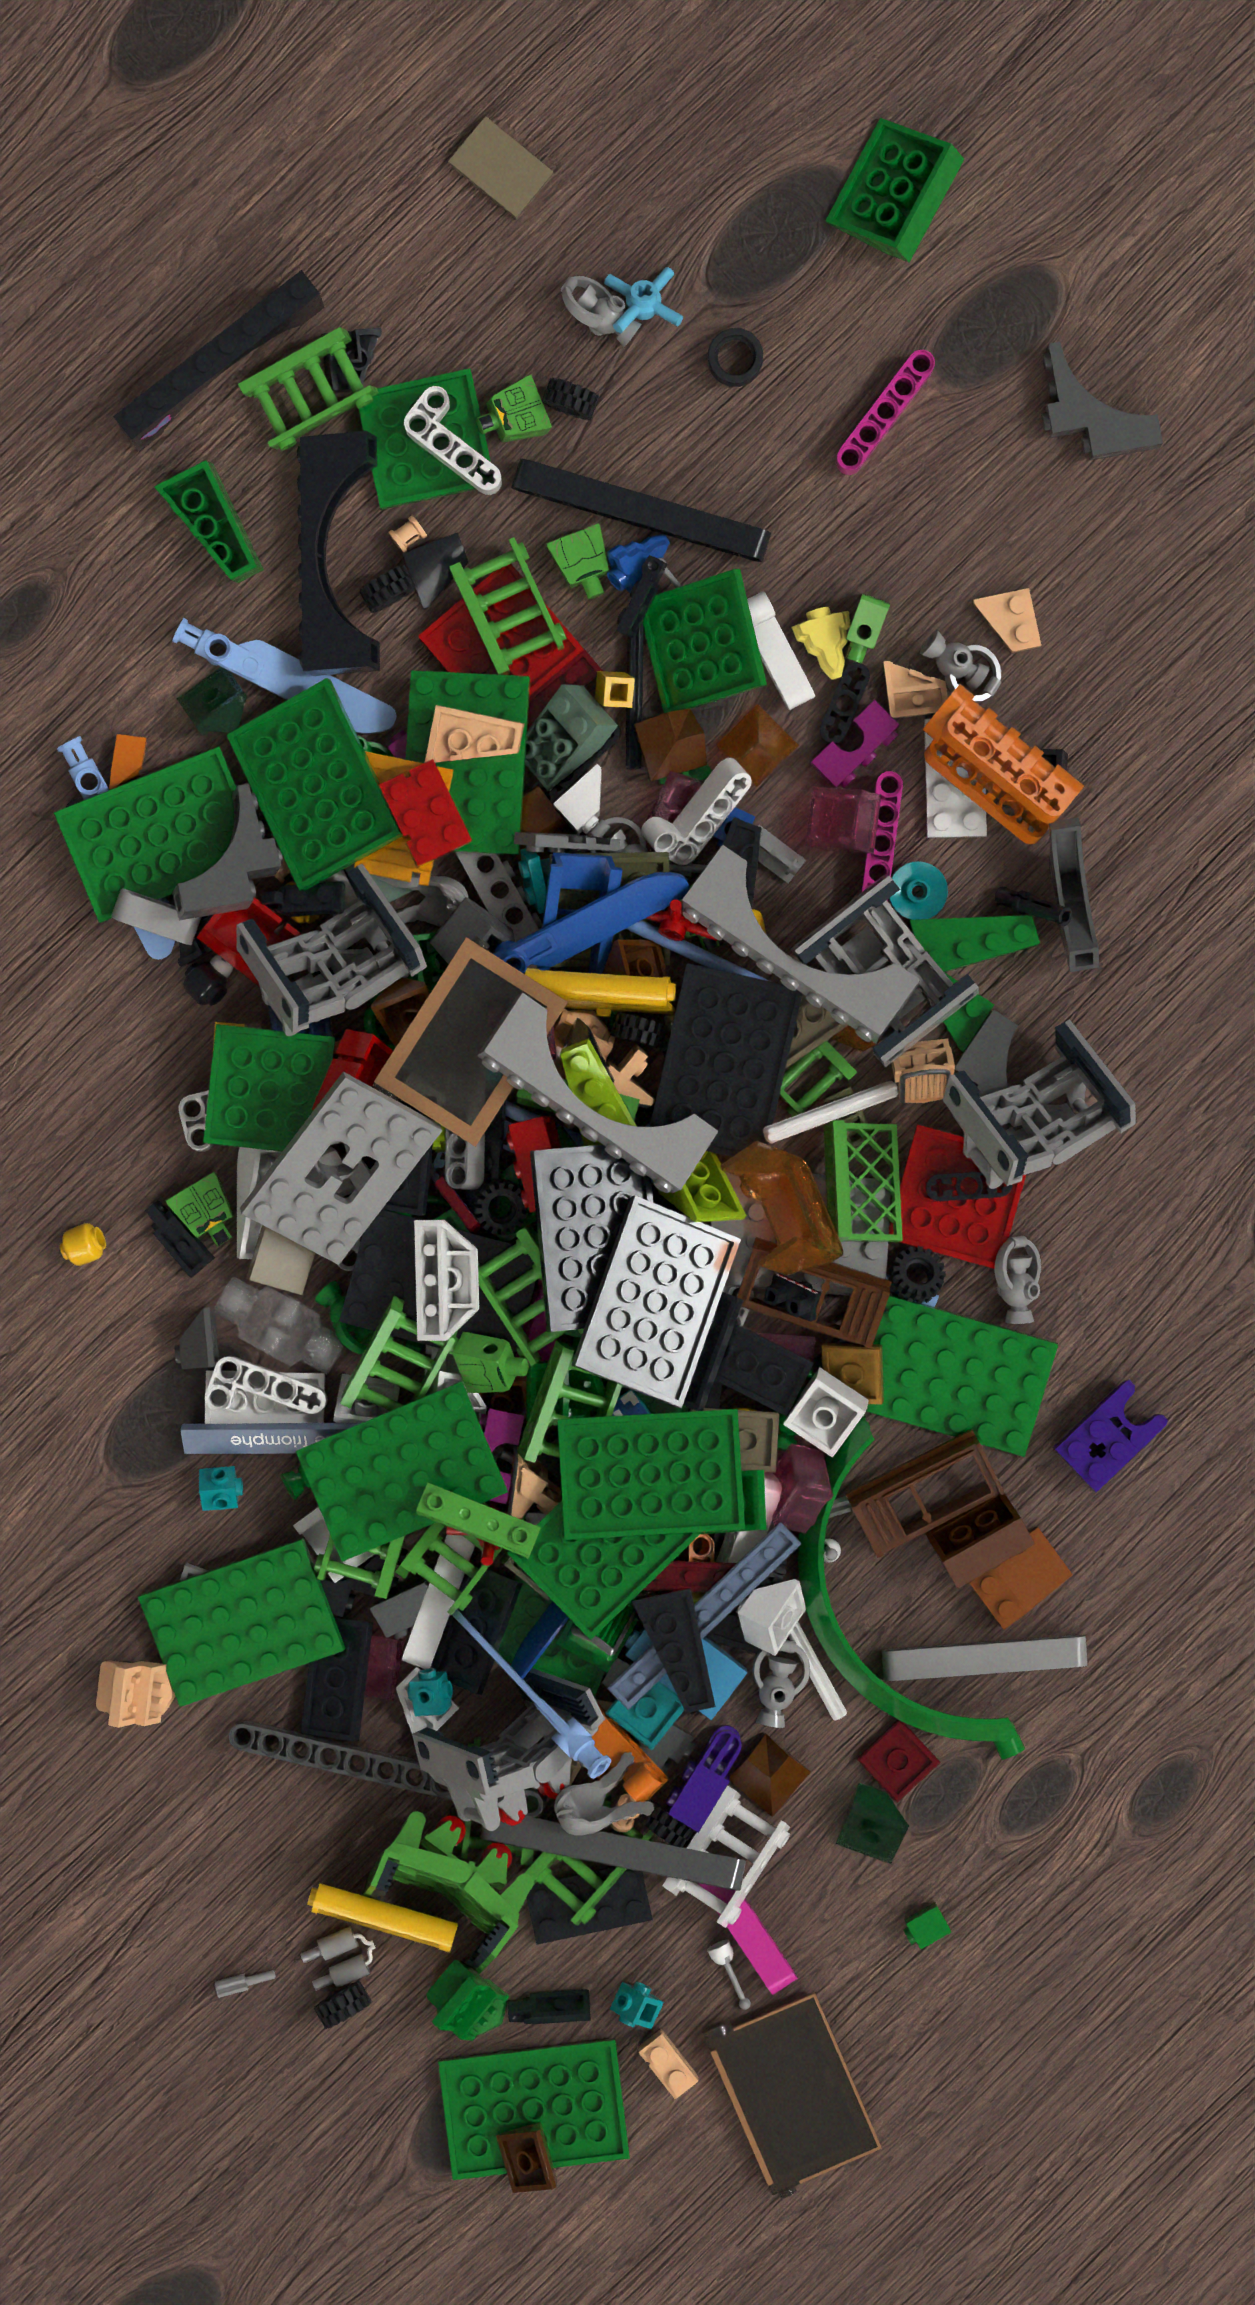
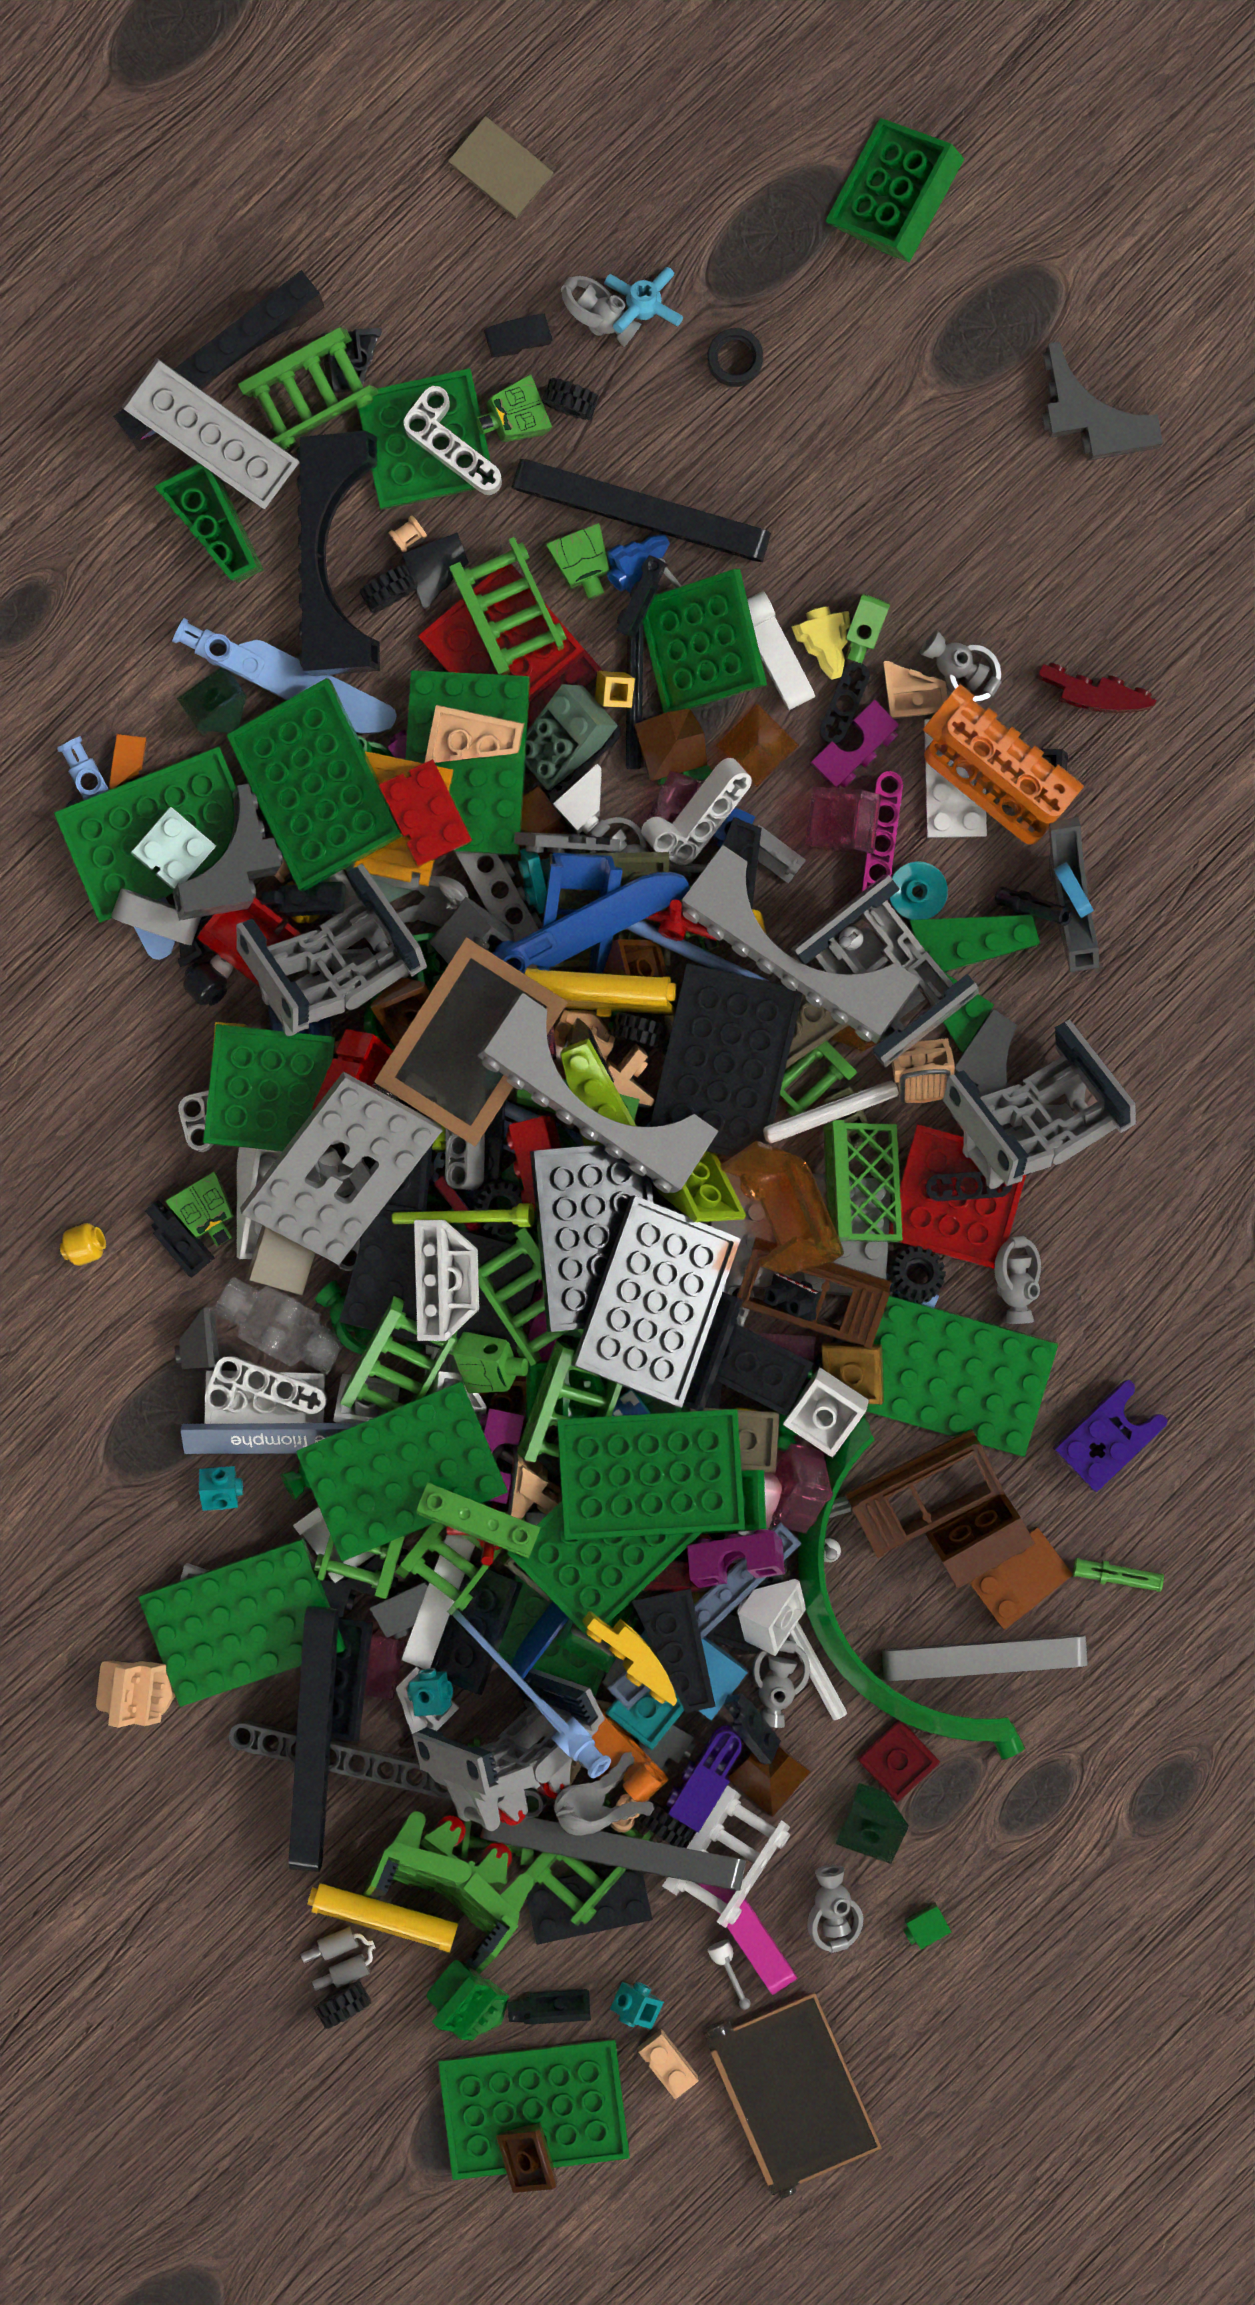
(174, 848): none -> light aqua piece
(210, 433): none -> light grey plate
(240, 1983): light grey axle -> none
(313, 1738): none -> black beam
(518, 334): none -> black slope
(520, 1215): none -> lime piece
(641, 1662): none -> yellow slope
(711, 1558): none -> magenta arch
(752, 1728): none -> black hinge
(833, 1903): none -> light grey piece
(849, 940): none -> white hinge
(889, 398): dark pink beam -> none
(1012, 618): light nougat wing -> none
(1073, 890): none -> dark azure beam
(1085, 1569): none -> bright green pin
(1107, 697): none -> dark red slope

